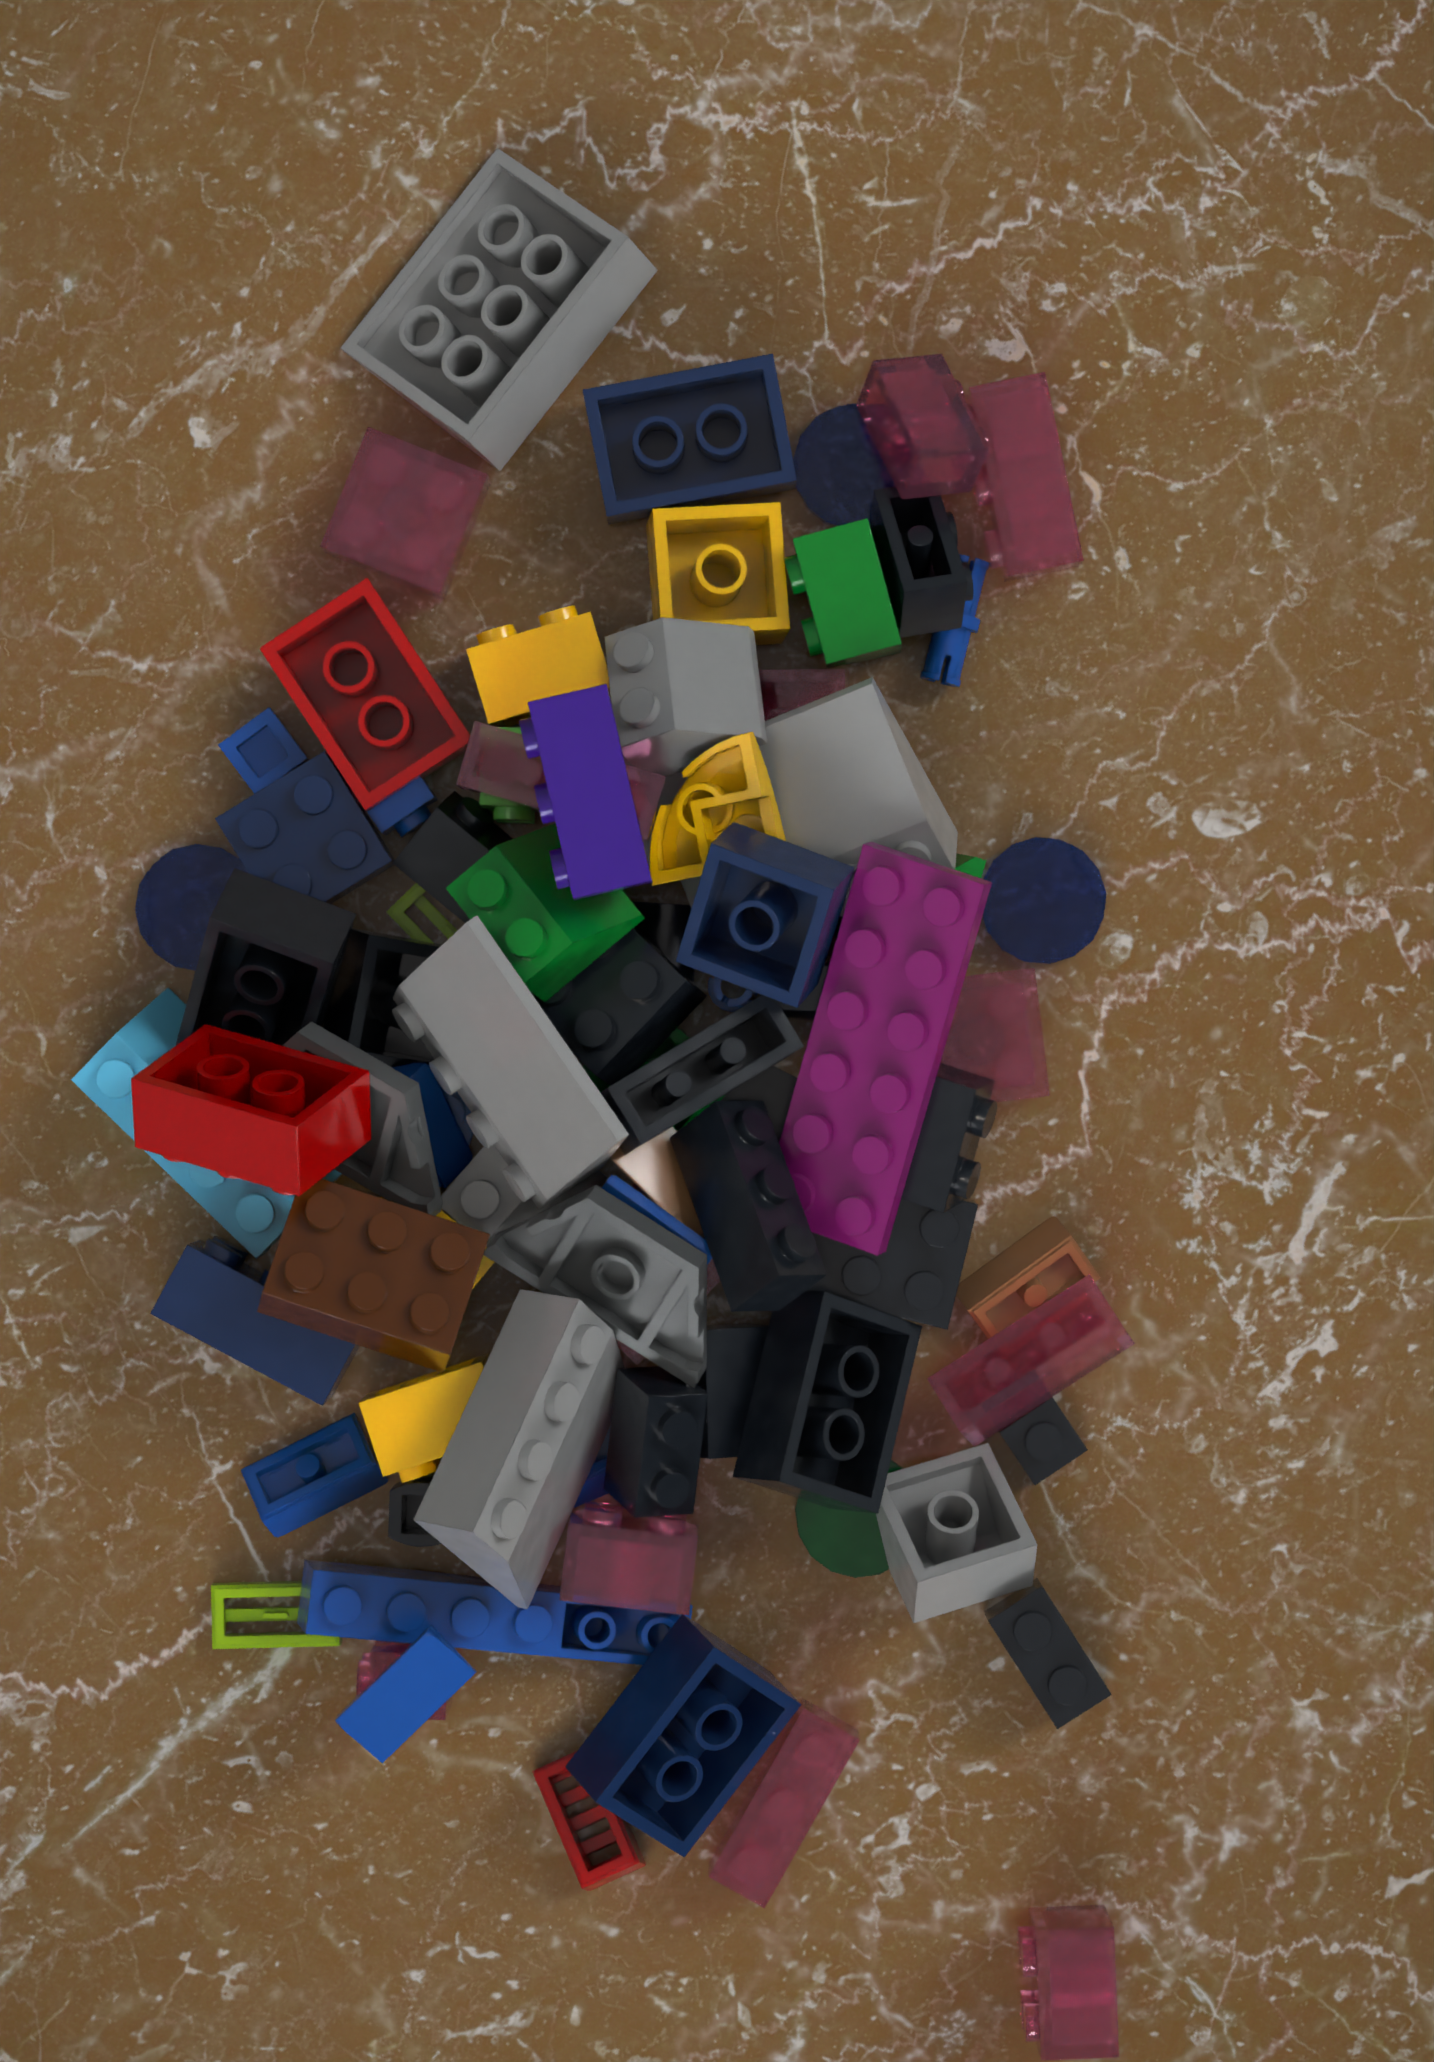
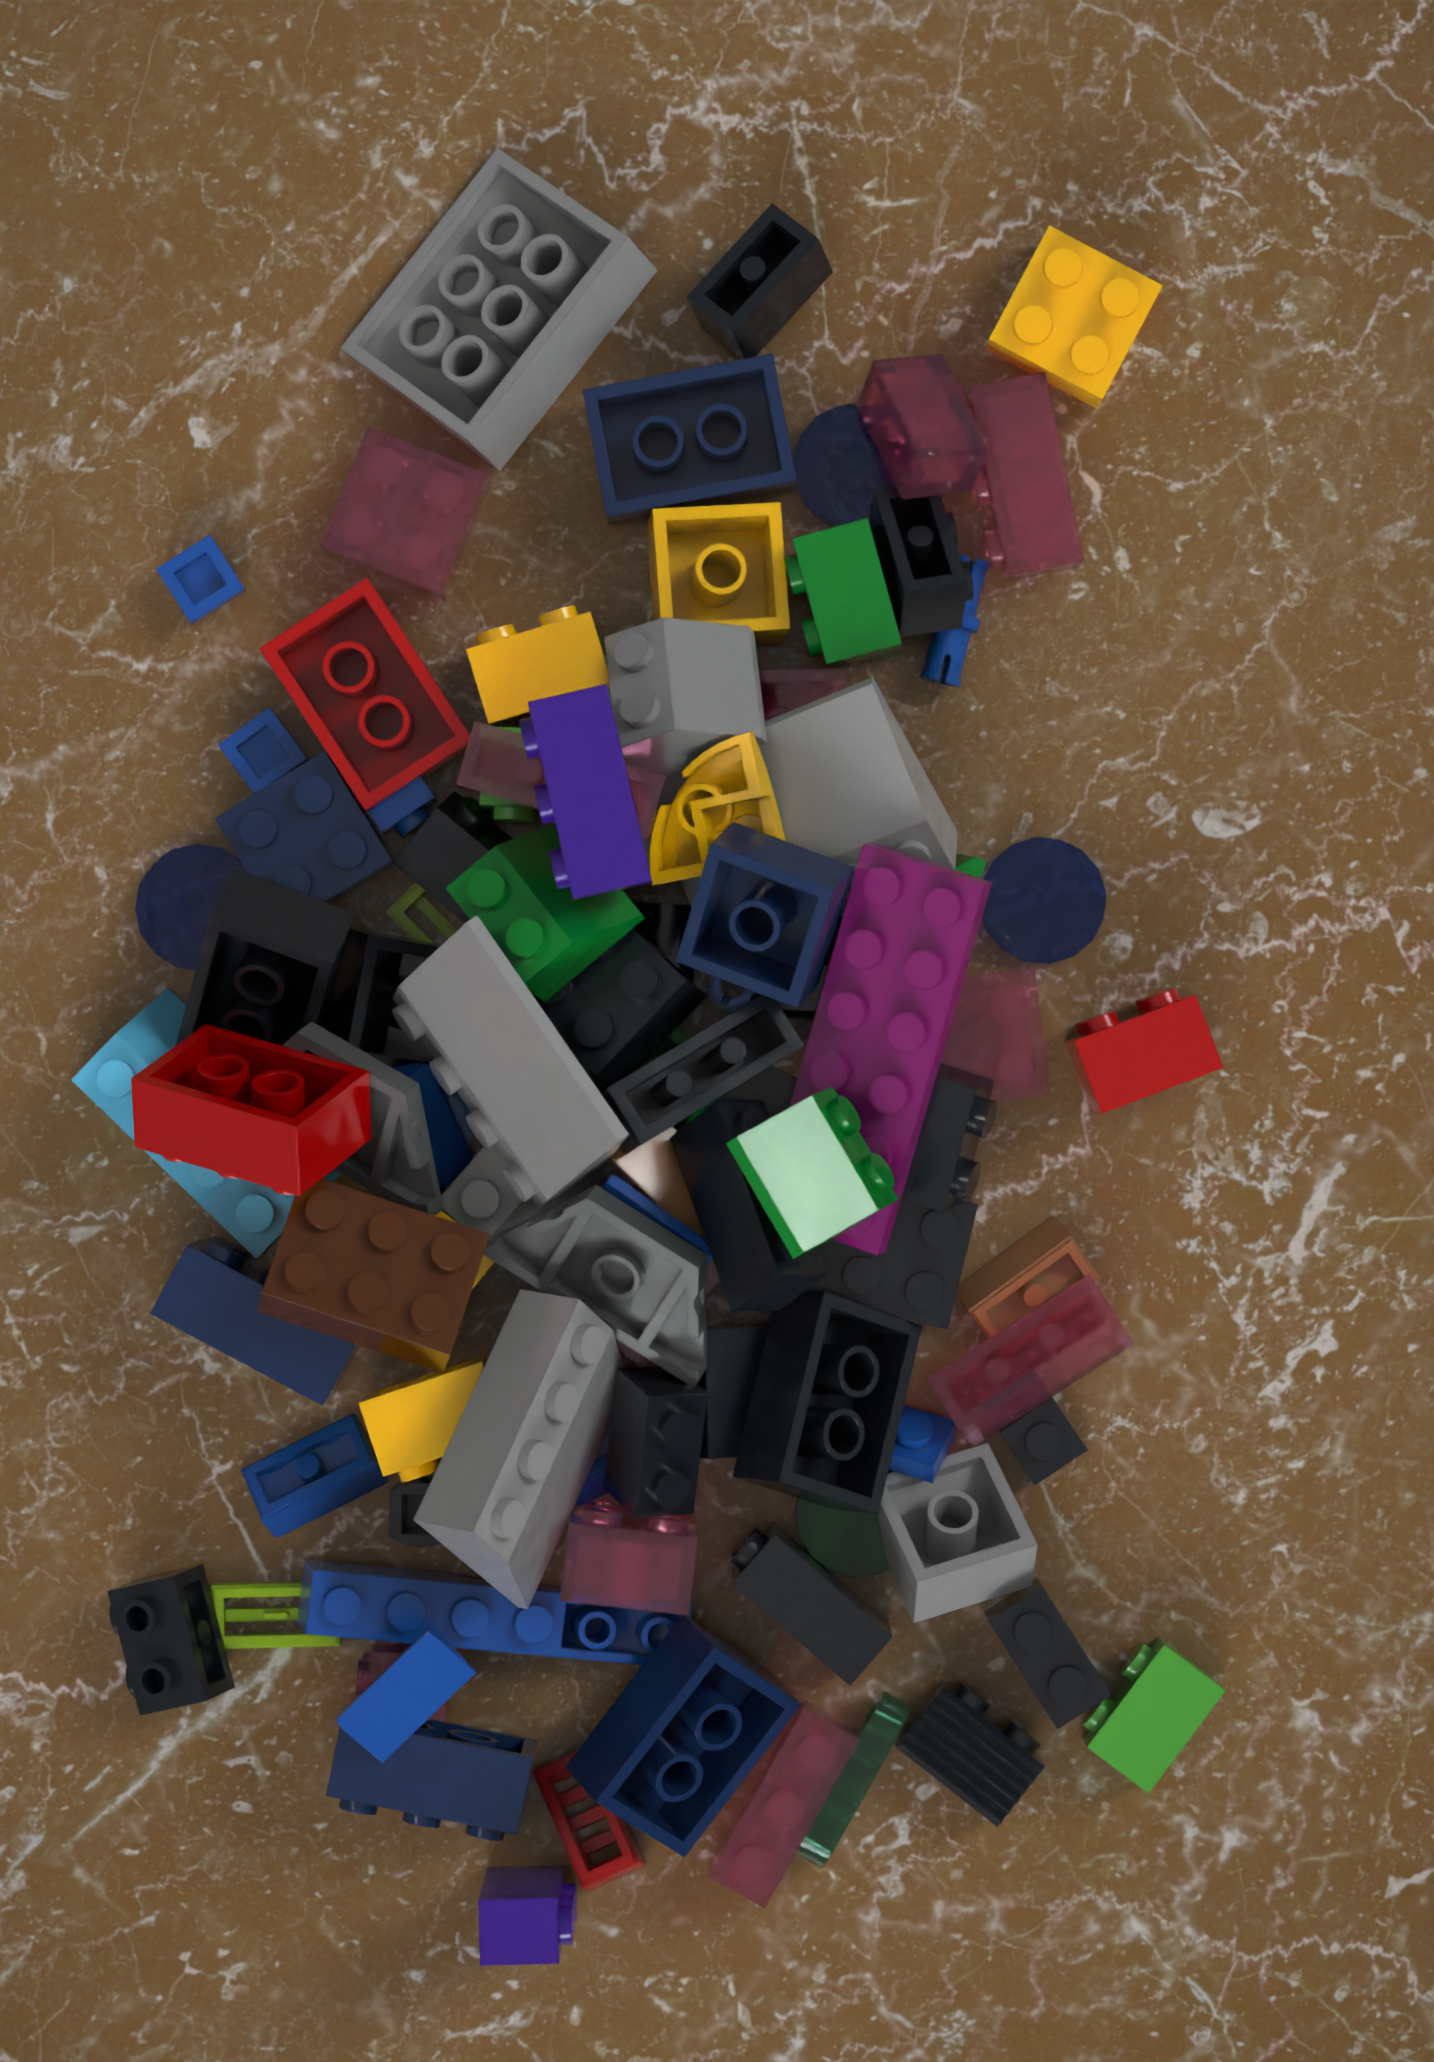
(170, 1640): none -> black brick
(201, 579): none -> blue plate
(438, 1775): none -> dark blue brick
(525, 1915): none -> dark purple brick
(760, 283): none -> black brick
(809, 1601): none -> black brick
(814, 1171): none -> slope
(876, 1740): none -> clear green beam
(921, 1443): none -> blue plate
(970, 1751): none -> black brick
(1072, 1982): clear pink brick -> none
(1073, 316): none -> yellow brick
(1144, 1051): none -> red brick
(1151, 1713): none -> bright green brick

